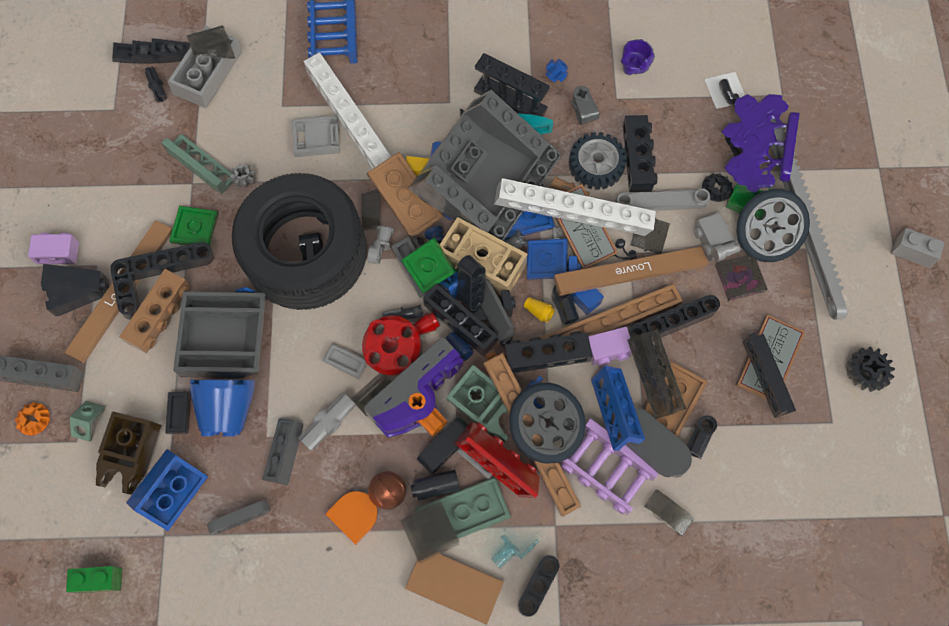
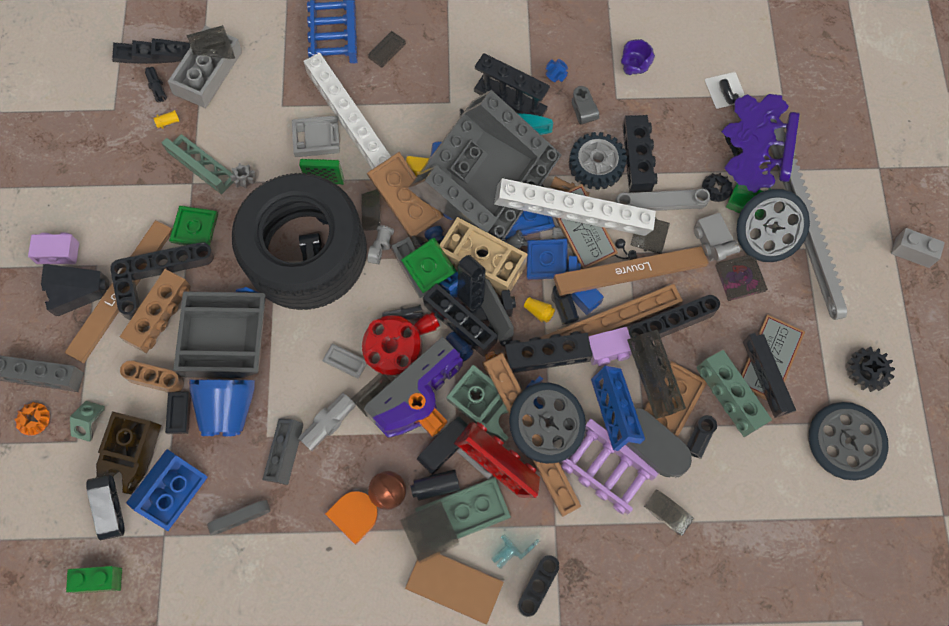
(105, 507): none -> beam
(144, 371): none -> medium nougat beam
(166, 119): none -> yellow pin
(325, 168): none -> green tile
(387, 49): none -> clear smoke tile
(733, 393): none -> sand green brick
(838, 466): none -> wedge

